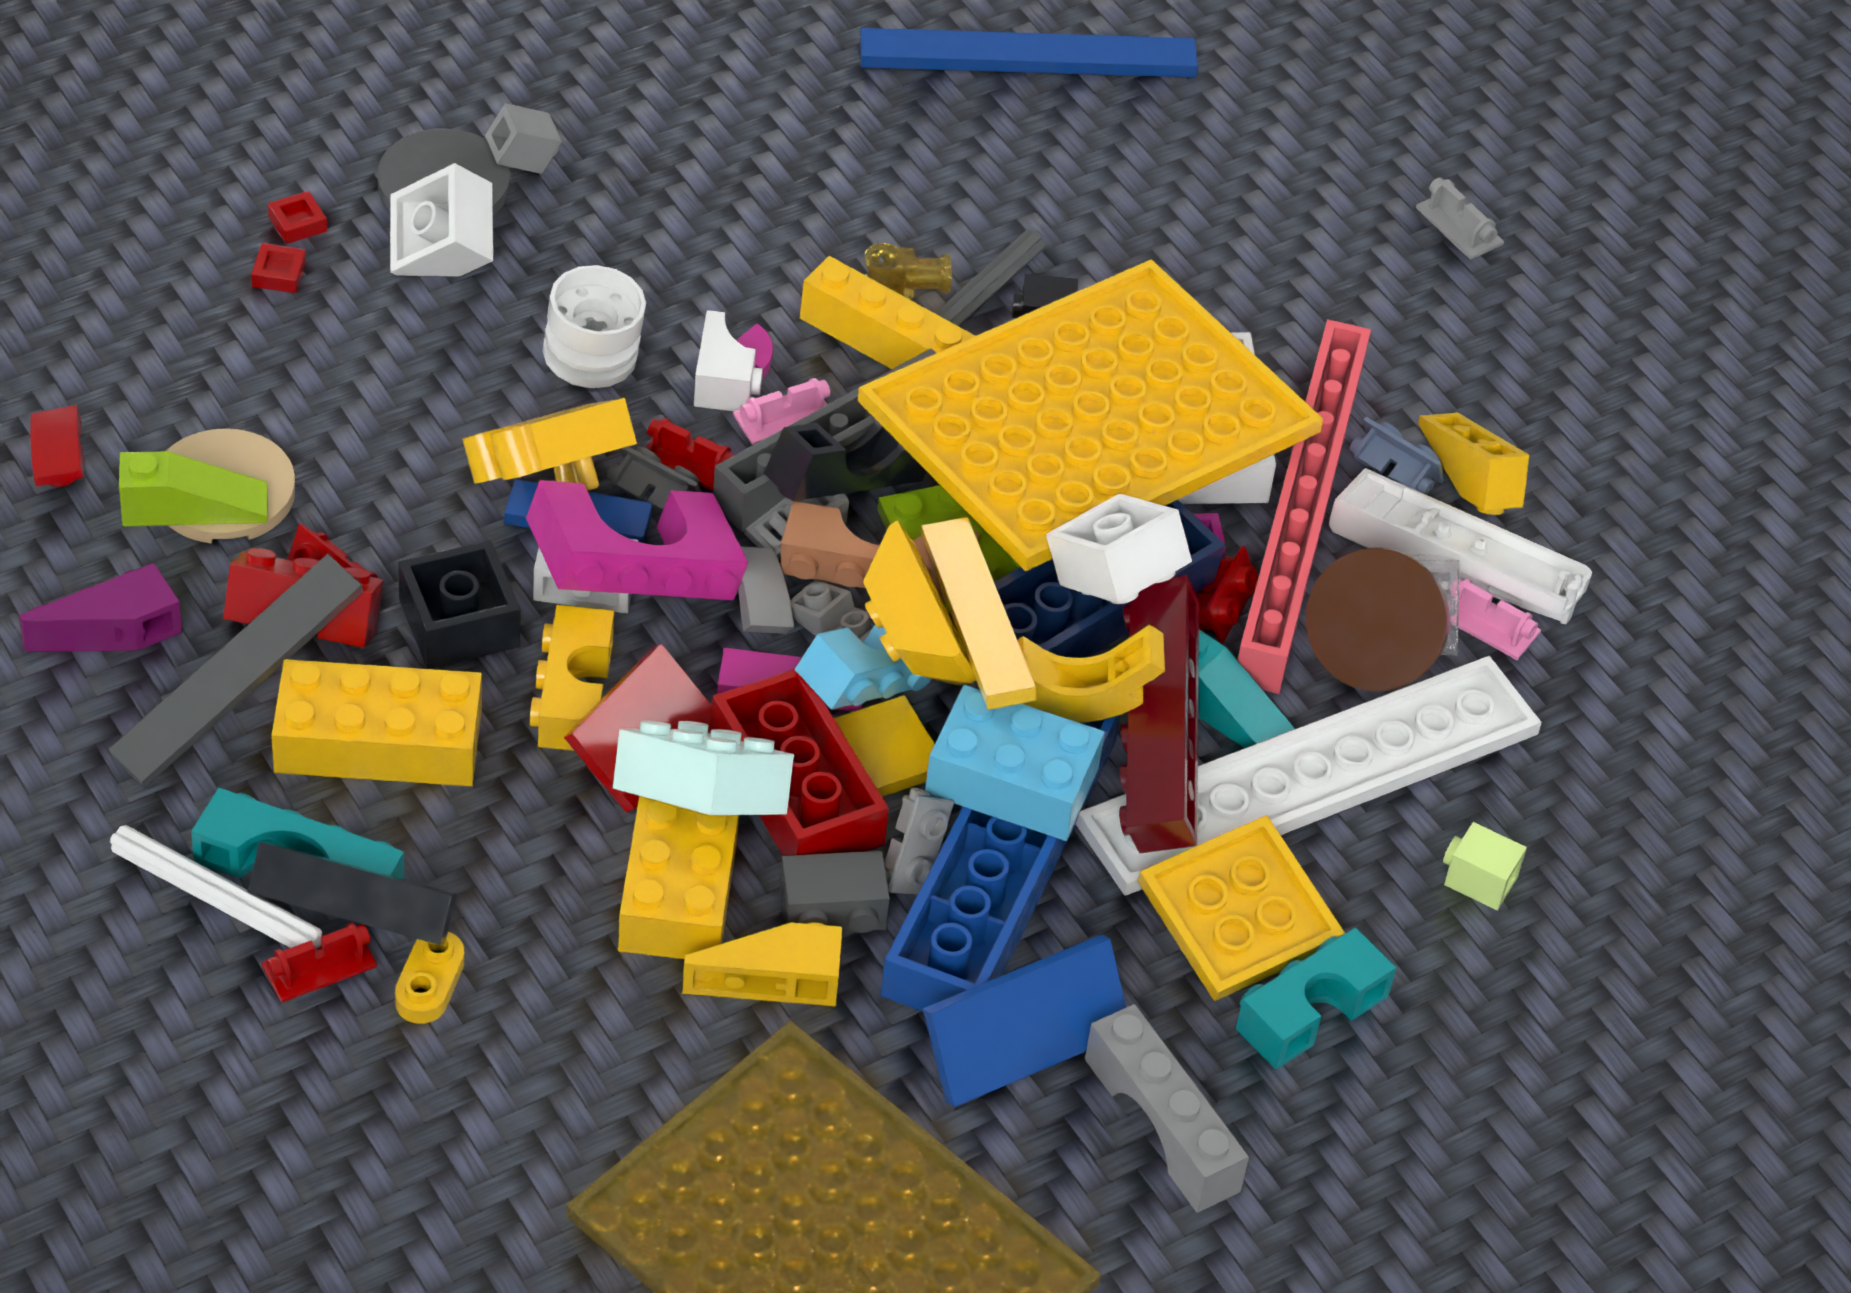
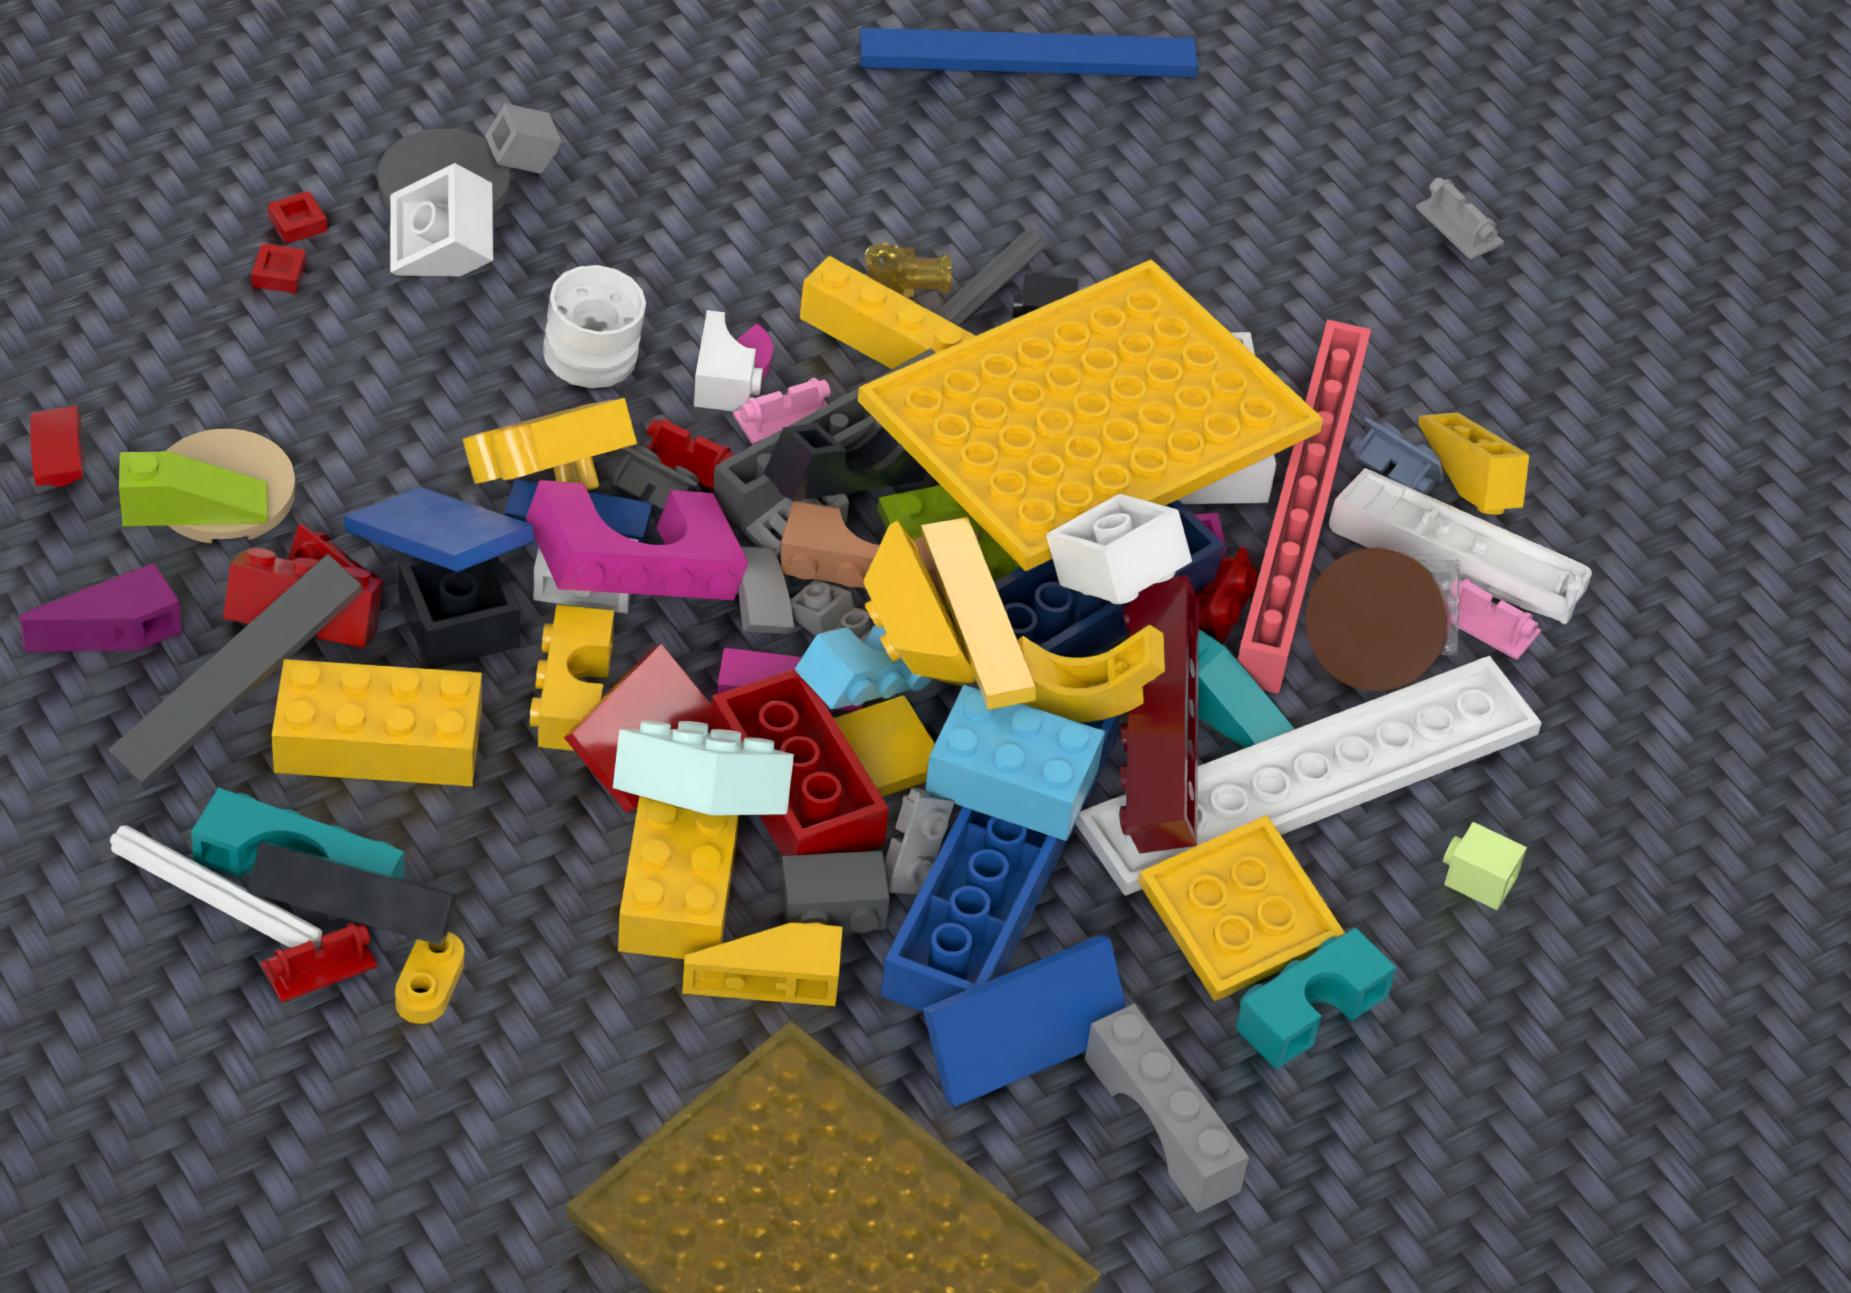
(439, 529): none -> blue tile

